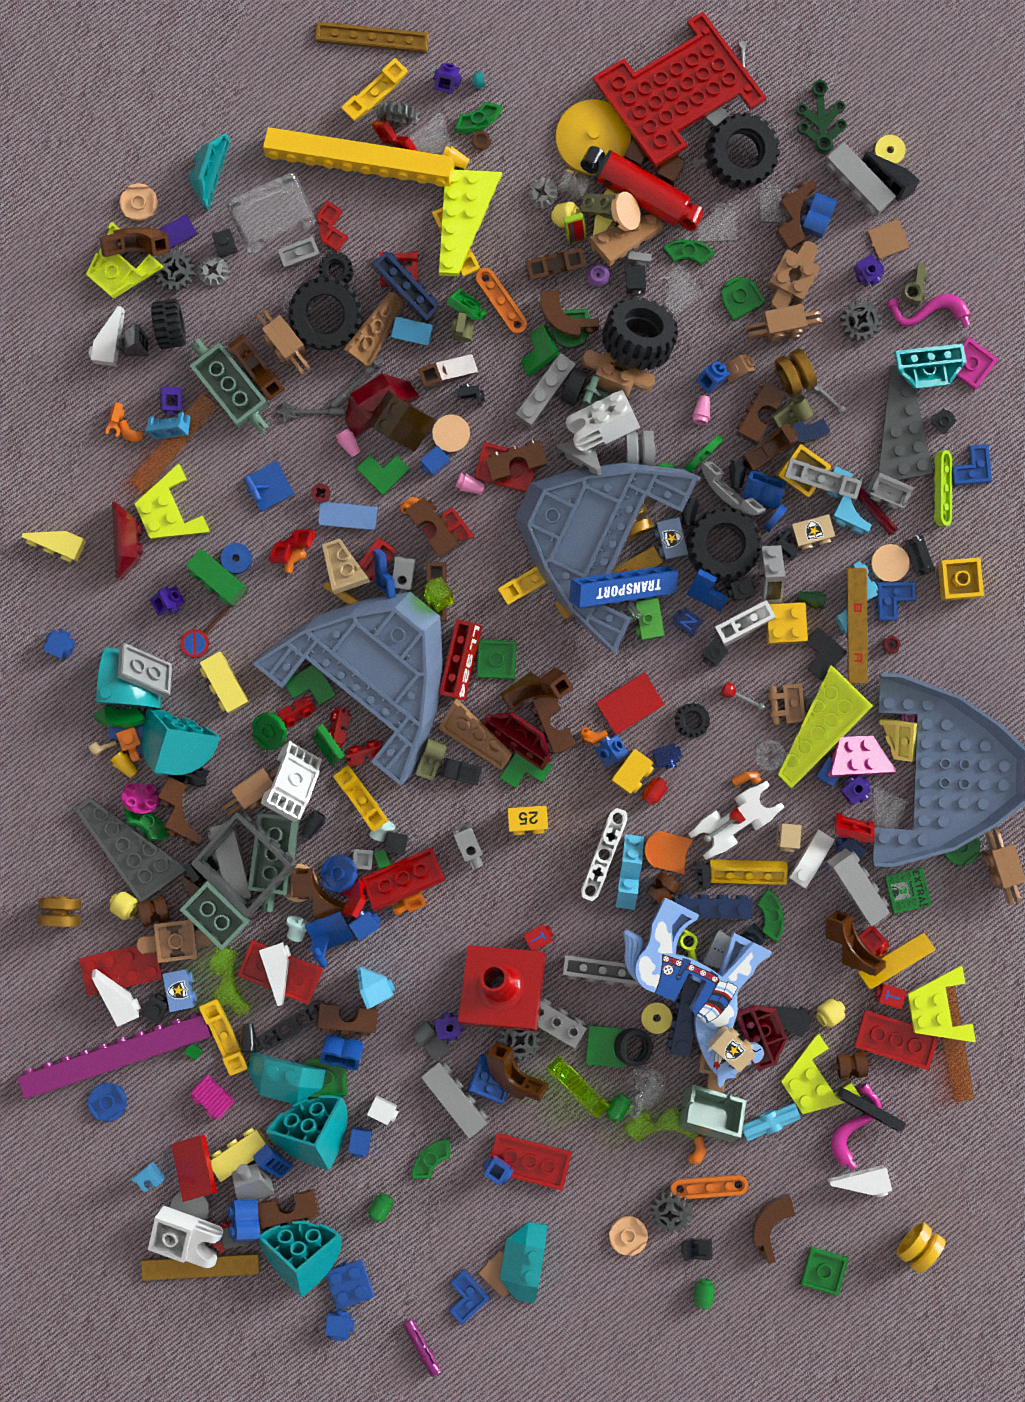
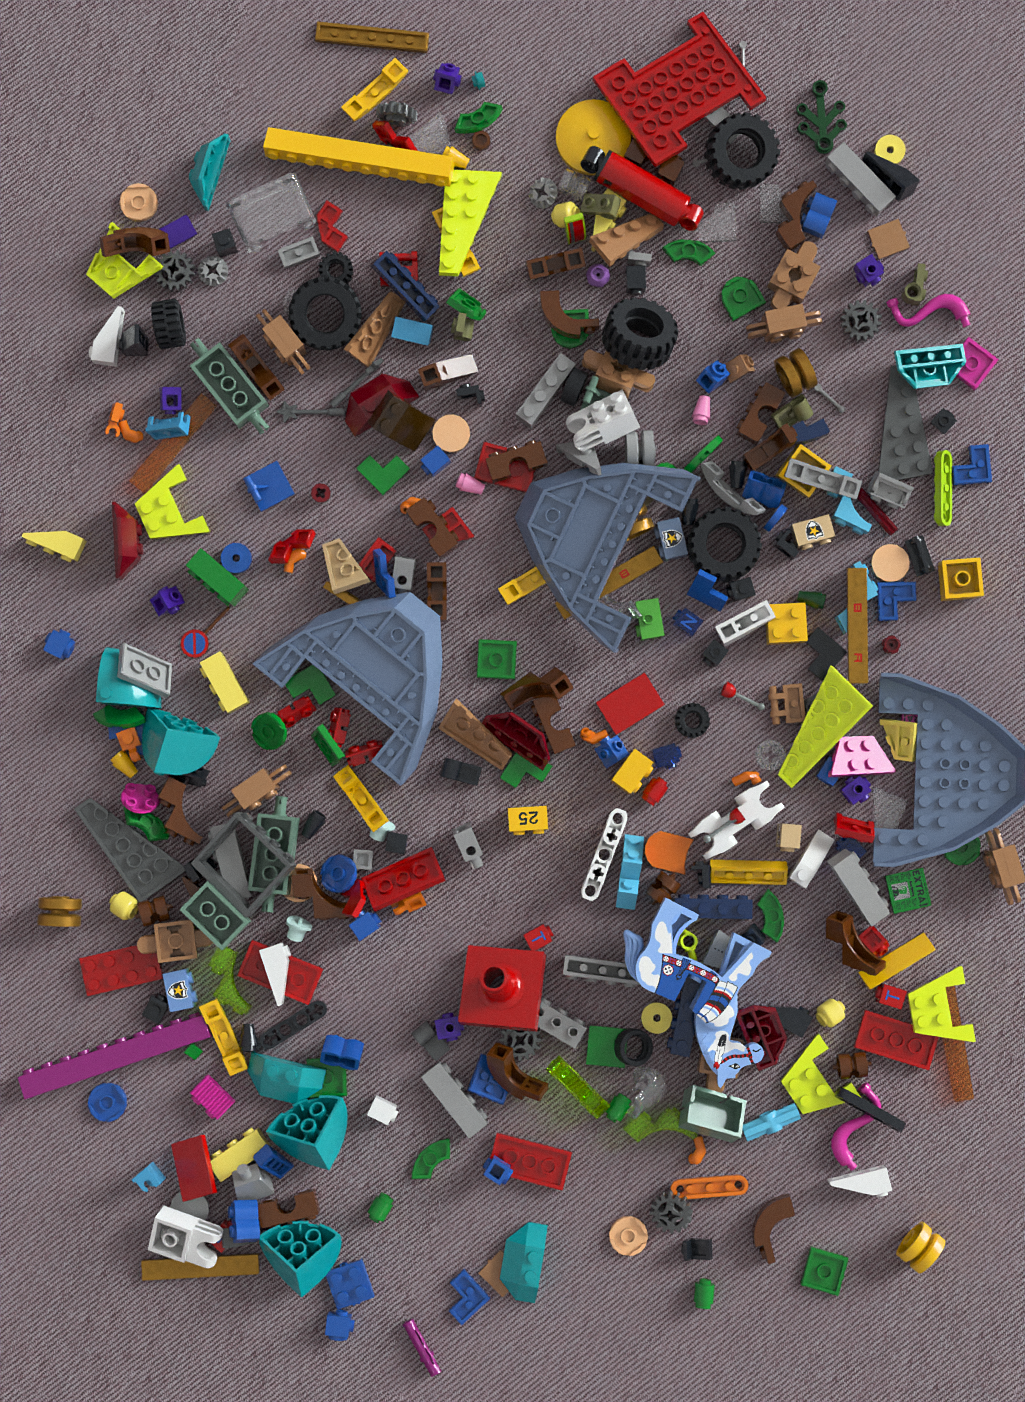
(96, 749): tan hand -> none
(117, 999): white slope -> none
(292, 782): white plate -> none
(326, 934): blue plate -> none
(348, 442): bright pink cone -> none
(348, 516): medium blue slope -> none
(360, 1142): blue brick -> none
(363, 1021): reddish brown arch -> none
(374, 987): medium azure wedge -> none
(381, 858): green piece -> none
(430, 759): olive plate -> none
(438, 594): clear neon green brick -> none
(460, 659): red brick -> none
(501, 301): orange plate -> none
(544, 351): green tile -> none
(623, 586): blue brick -> none
(625, 211): light nougat tile -> none
(682, 291): clear tile -> none
(731, 1048): tan brick -> none
(772, 574): light grey brick -> none

